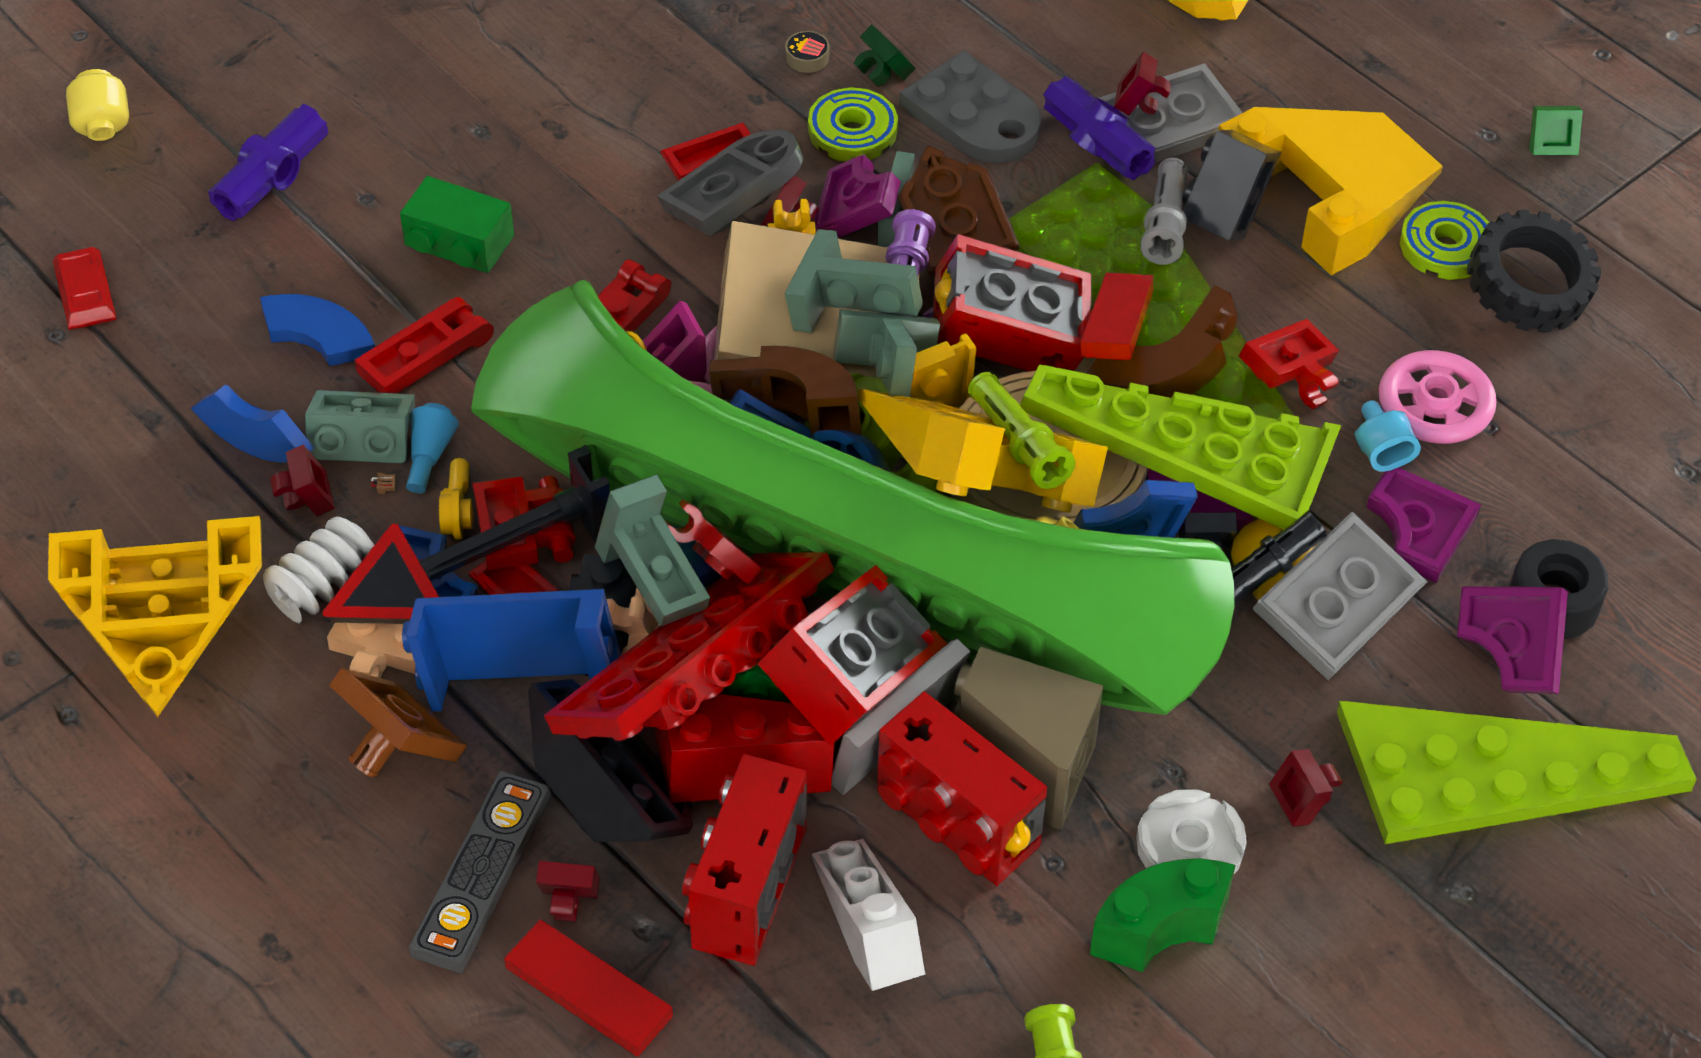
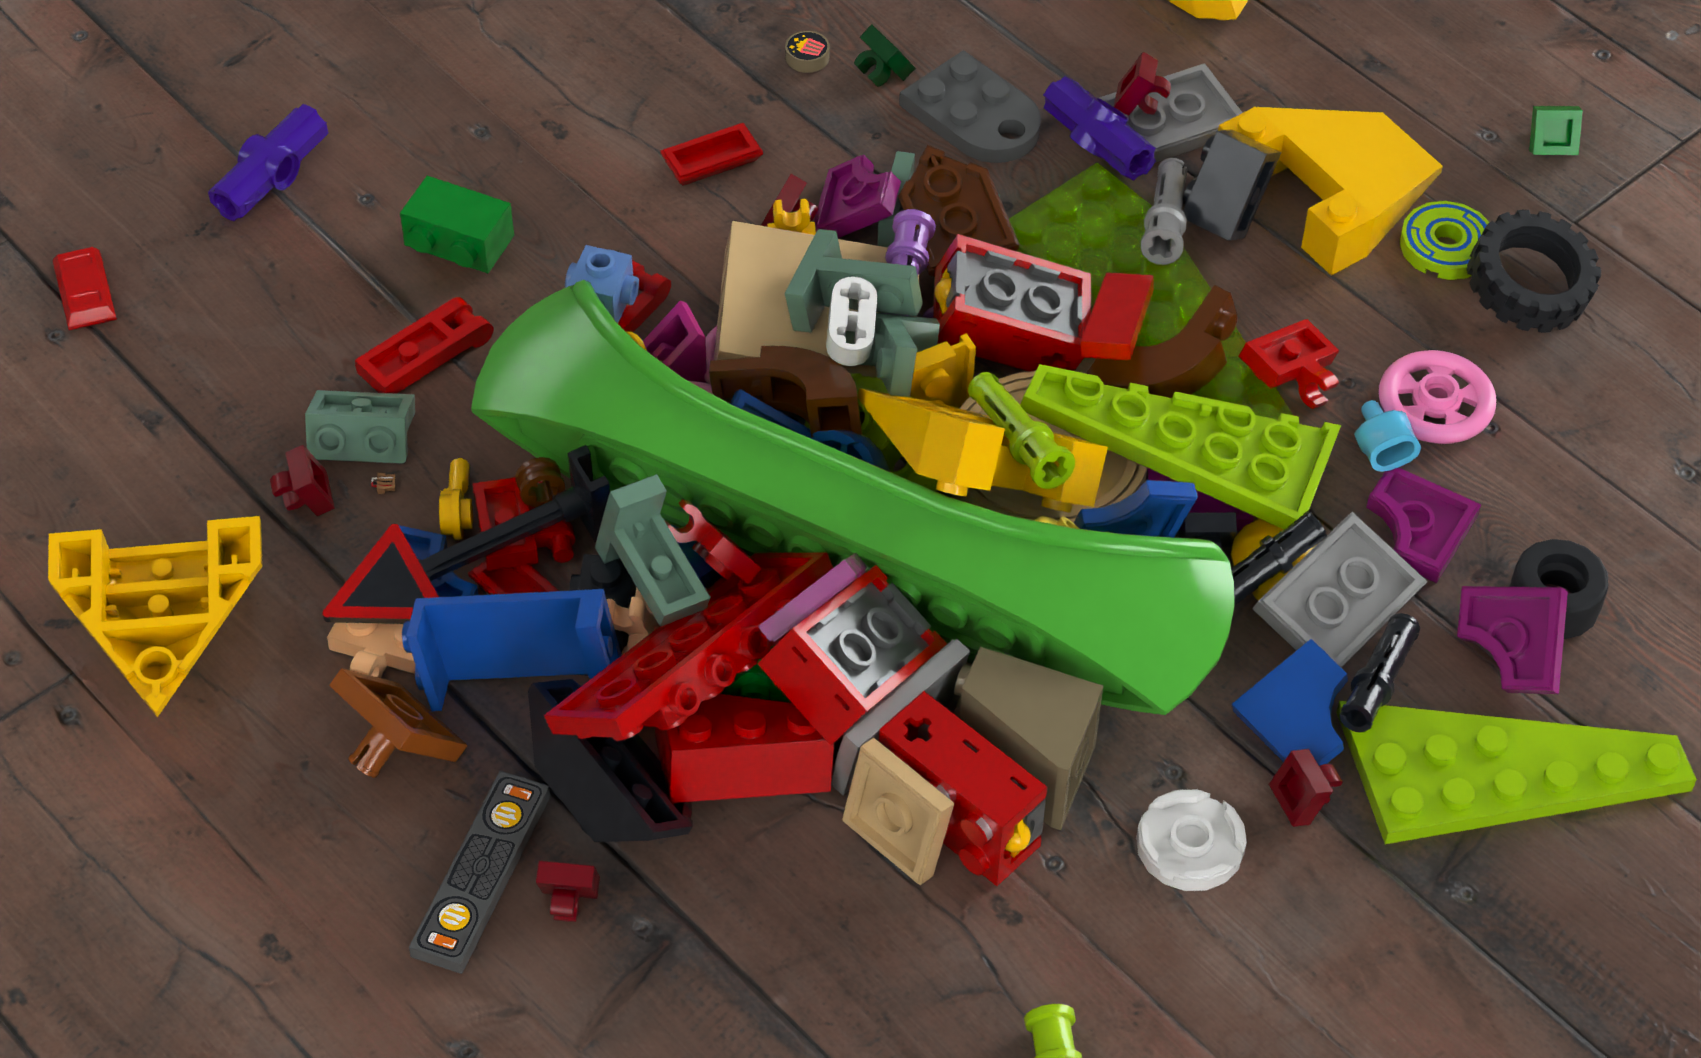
(97, 103): light yellow head -> none
(248, 427): blue tile -> none
(316, 566): white piece -> none
(318, 325): blue tile -> none
(430, 433): dark azure cone -> none
(539, 470): none -> reddish brown bush
(588, 987): red tile -> none
(609, 275): none -> medium blue brick
(734, 181): dark grey plate -> none
(746, 859): red piece -> none
(813, 597): none -> magenta tile
(843, 320): none -> white beam
(856, 106): lime tile -> none
(870, 914): white slope -> none
(897, 811): none -> tan tile
(1160, 909): green brick -> none
(1295, 704): none -> blue tile
(1380, 671): none -> black pin

